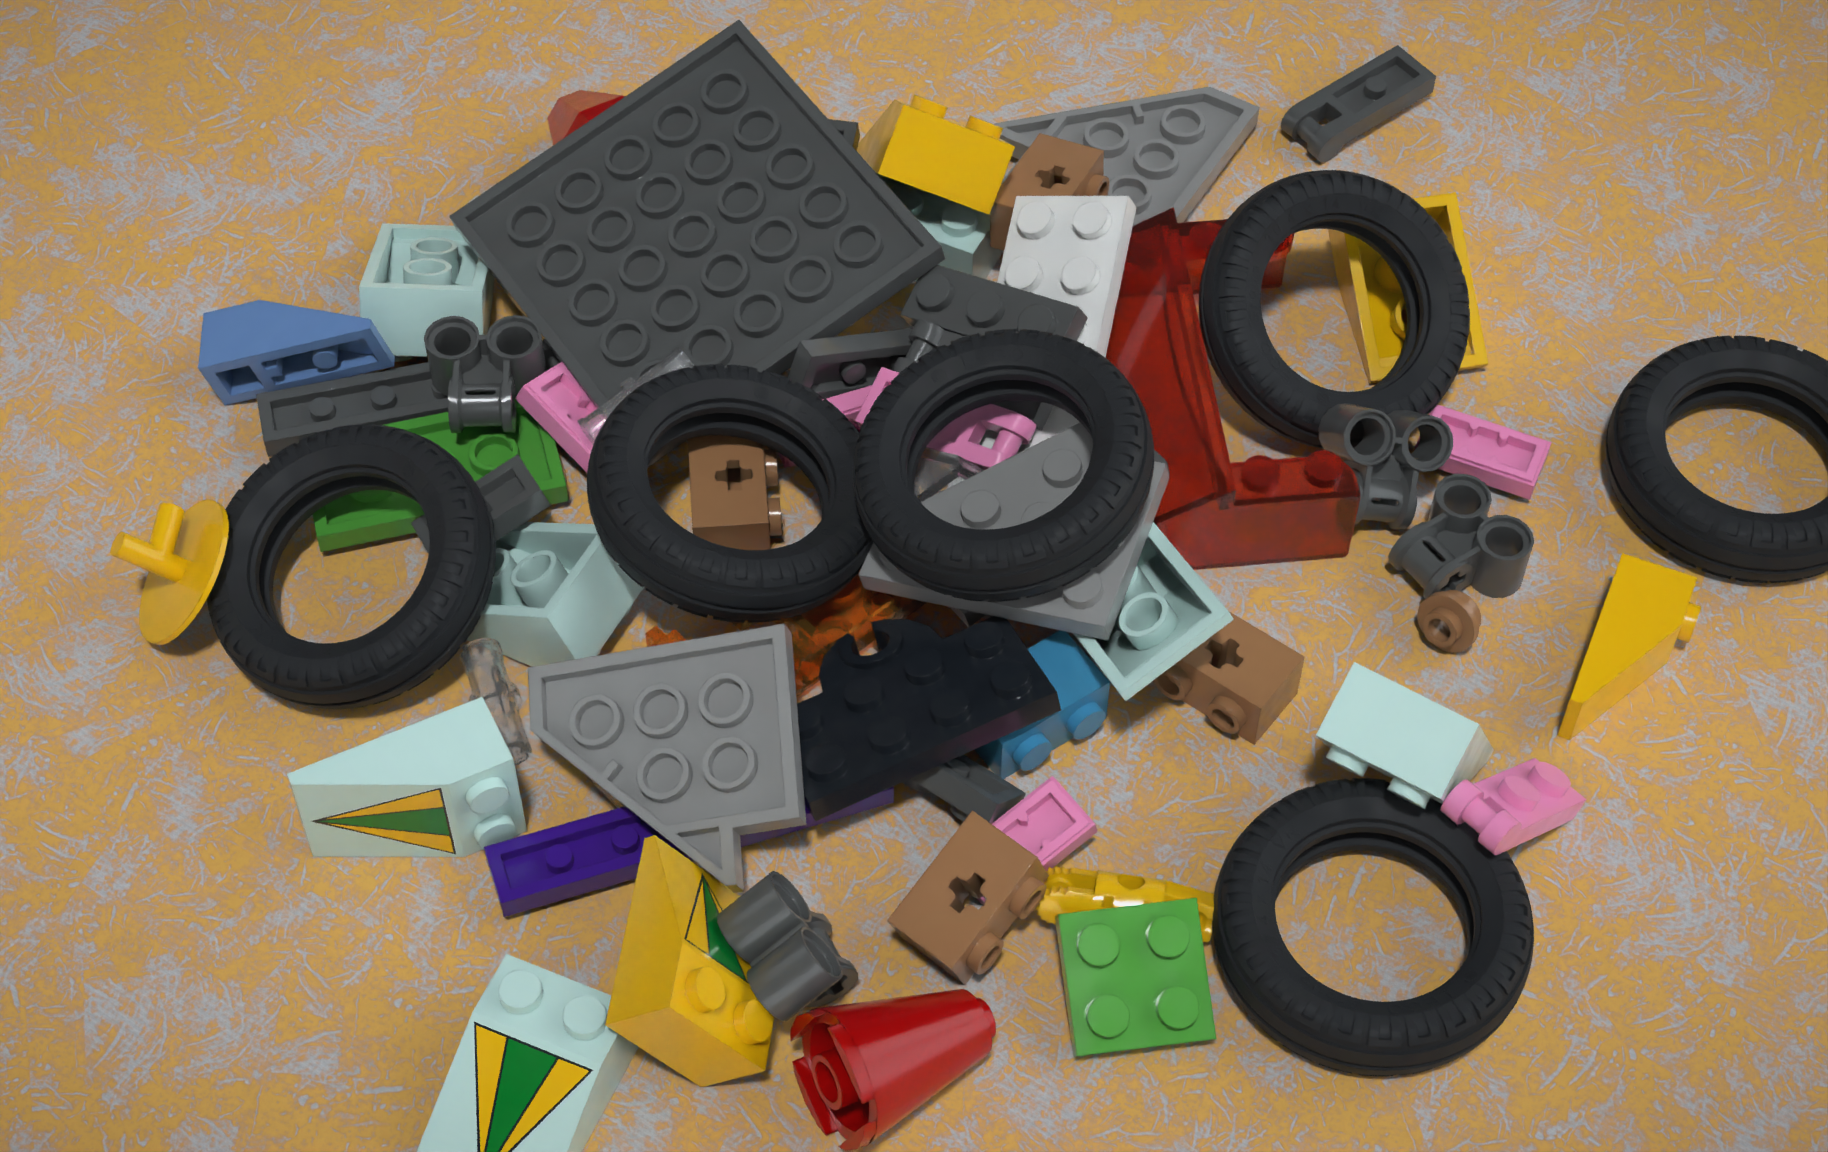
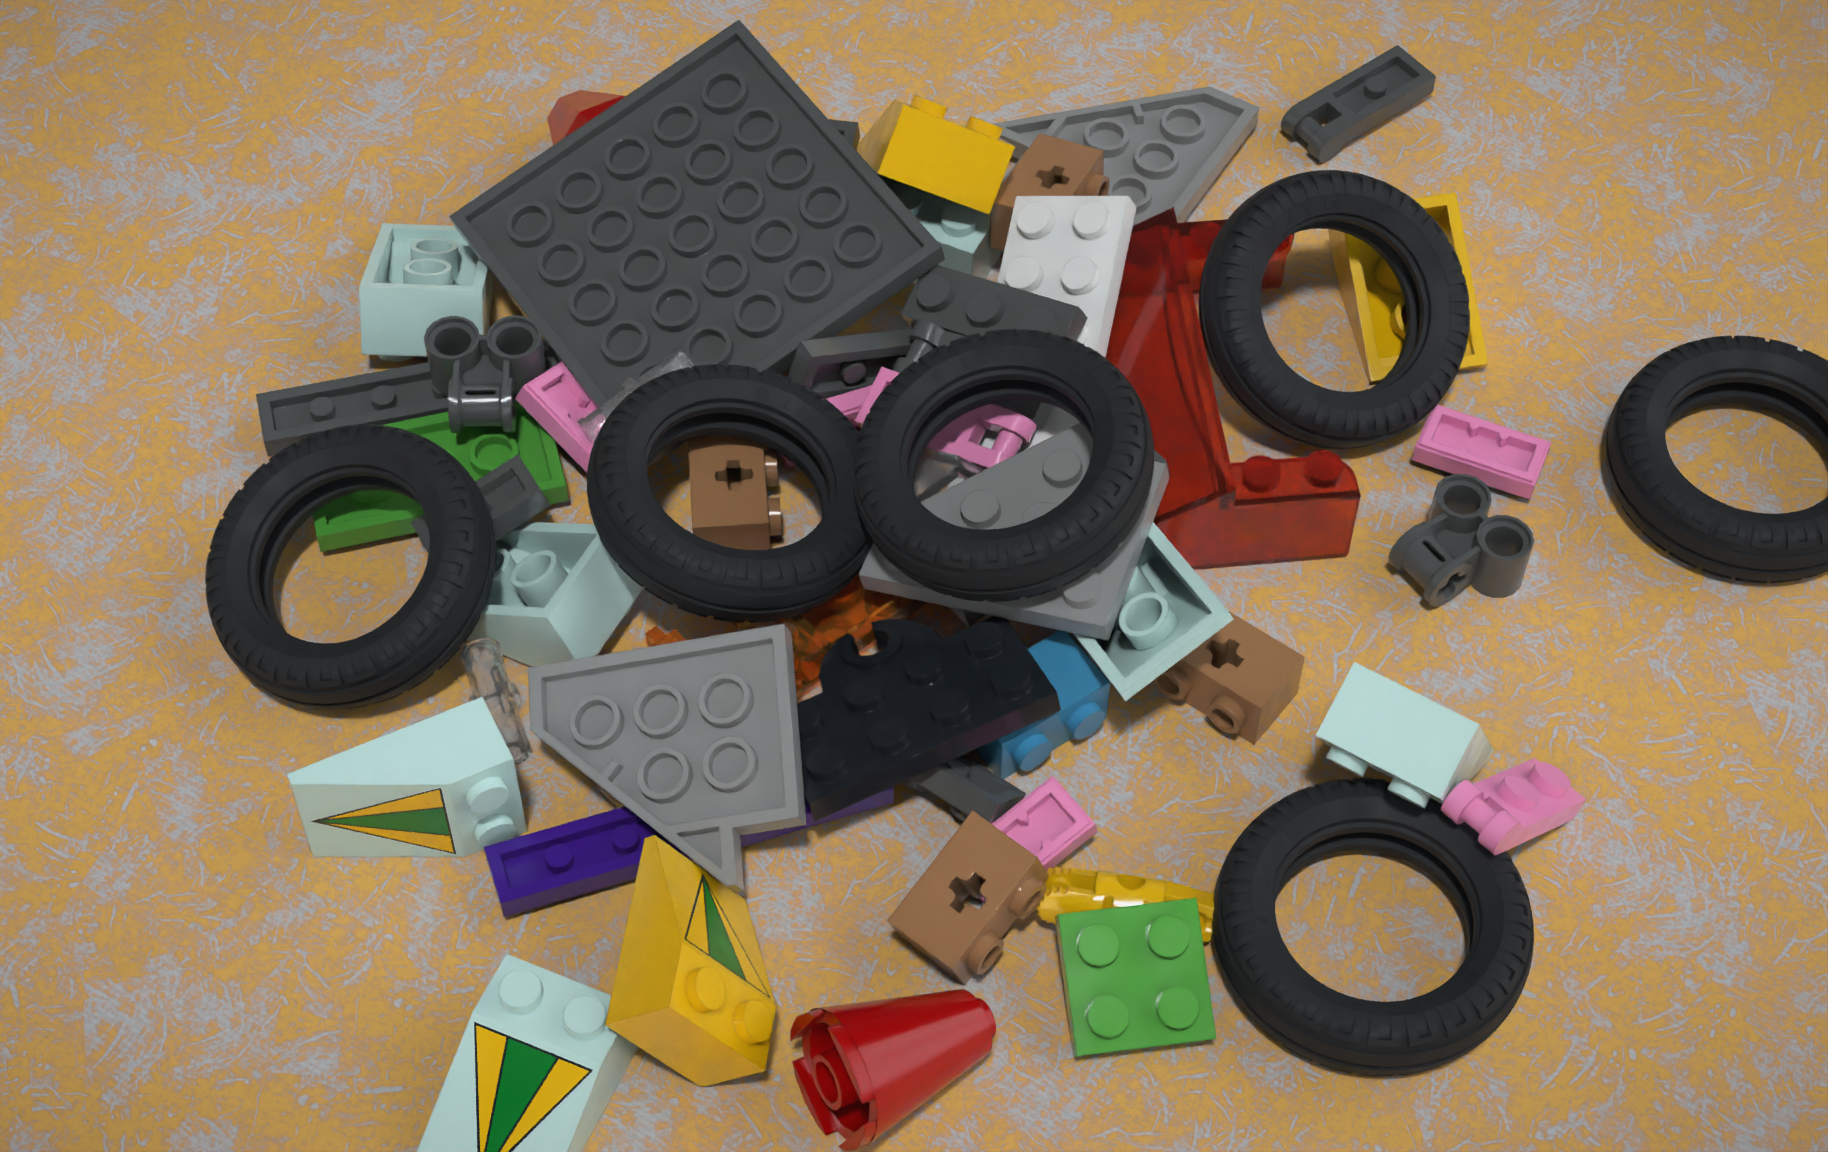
(181, 564): yellow shield -> none
(284, 346): medium blue slope -> none
(787, 948): dark grey piece -> none
(1383, 459): dark grey piece -> none
(1449, 620): medium nougat plate -> none
(1632, 639): yellow slope -> none

